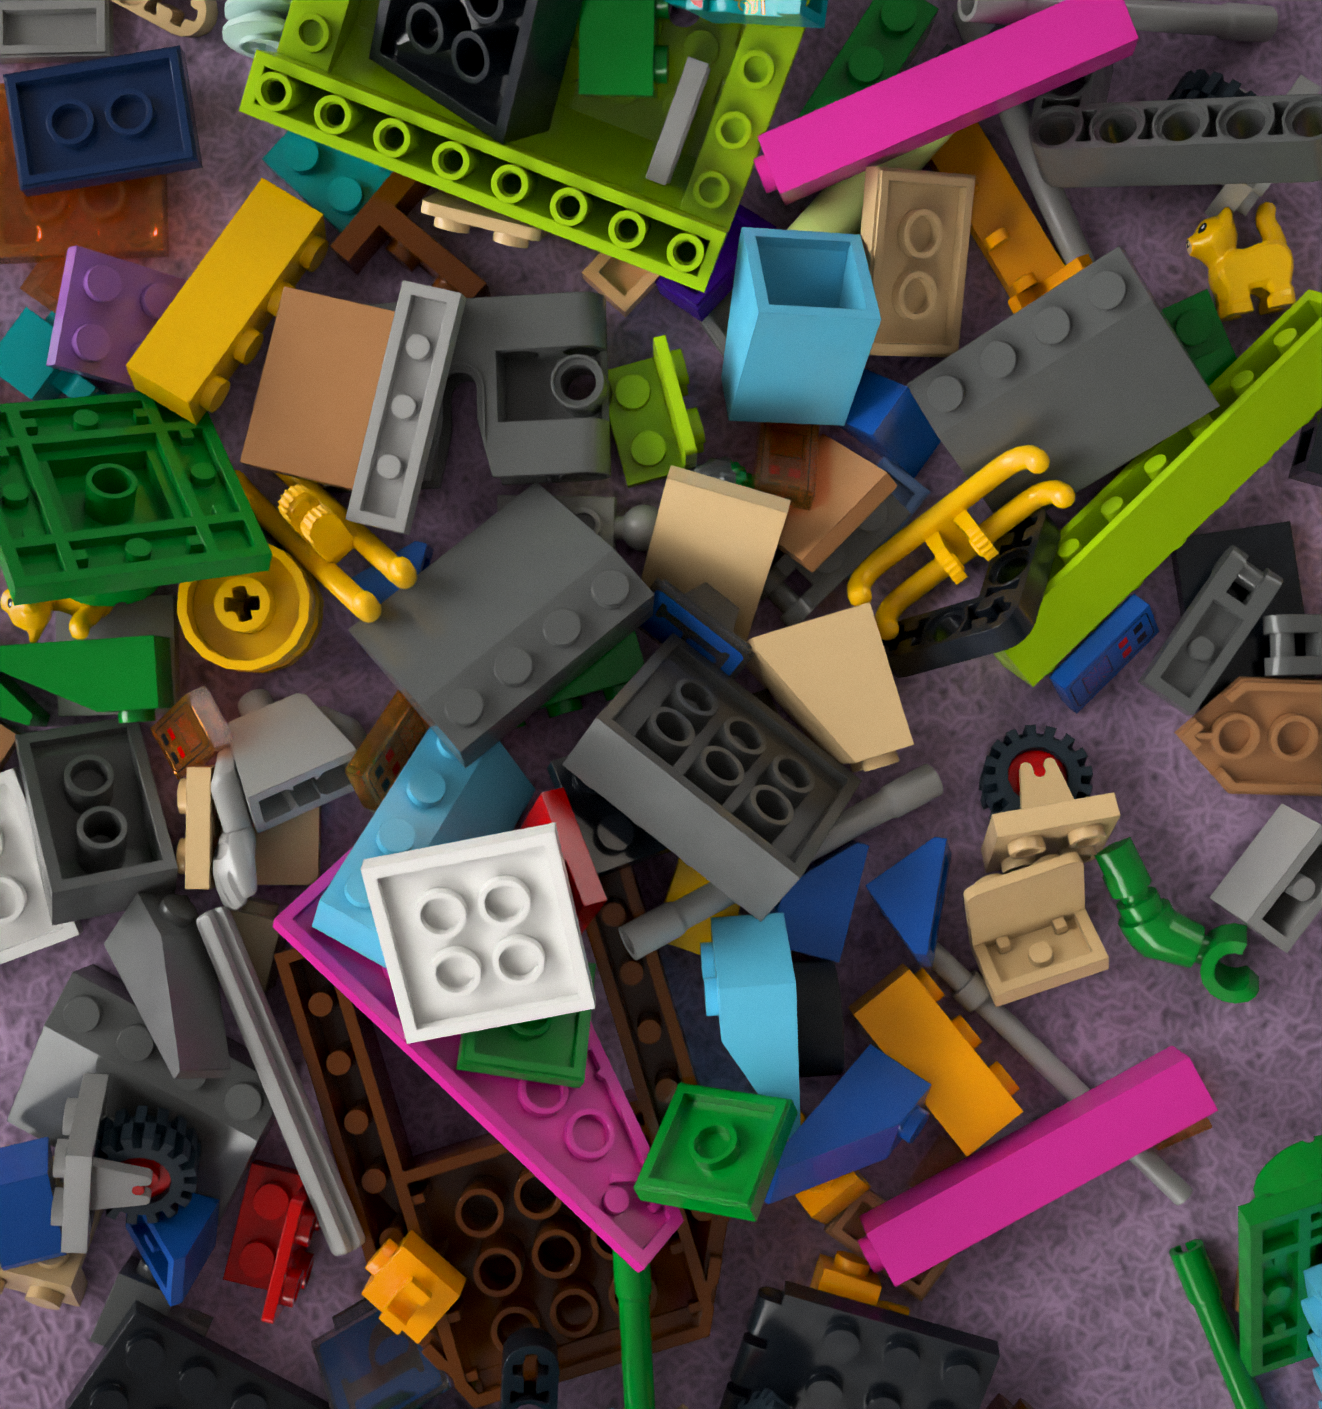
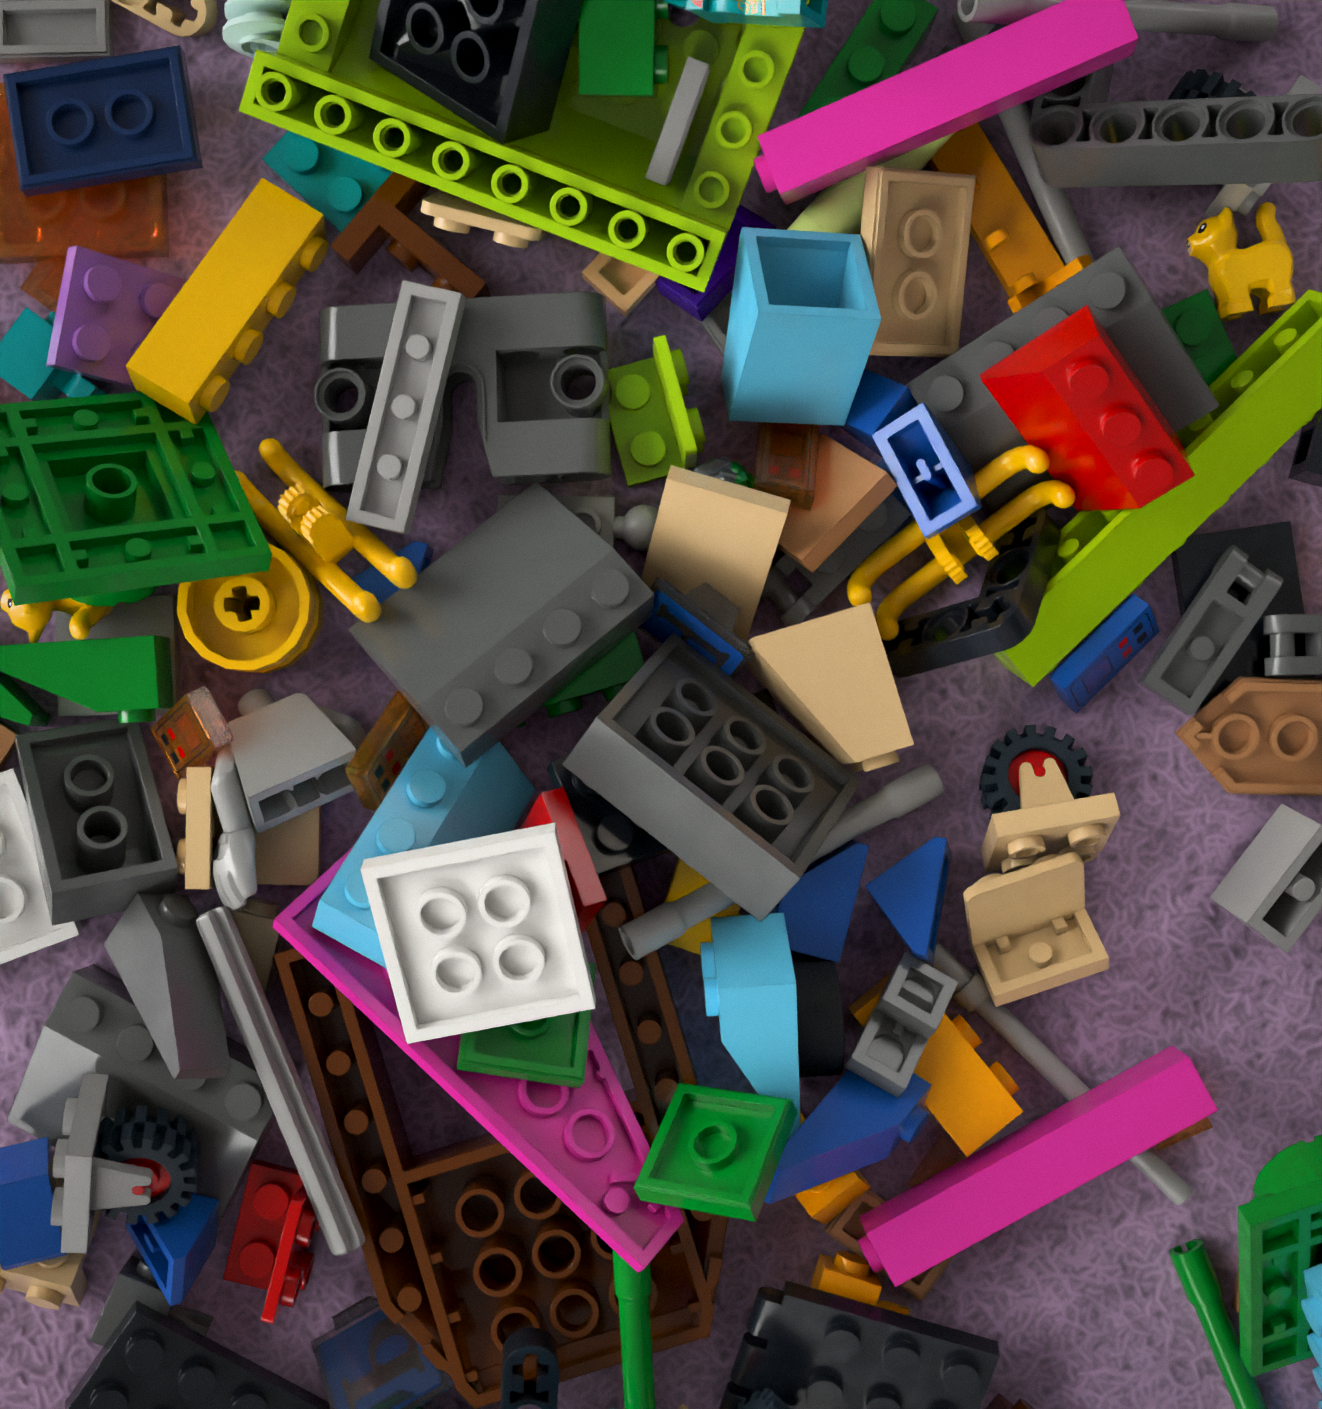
(317, 388): medium nougat tile -> none
(411, 1285): light orange brick -> none
(901, 1024): none -> dark grey slope
(928, 470): none -> blue slope
(1090, 416): none -> red slope
(1169, 936): green piece -> none

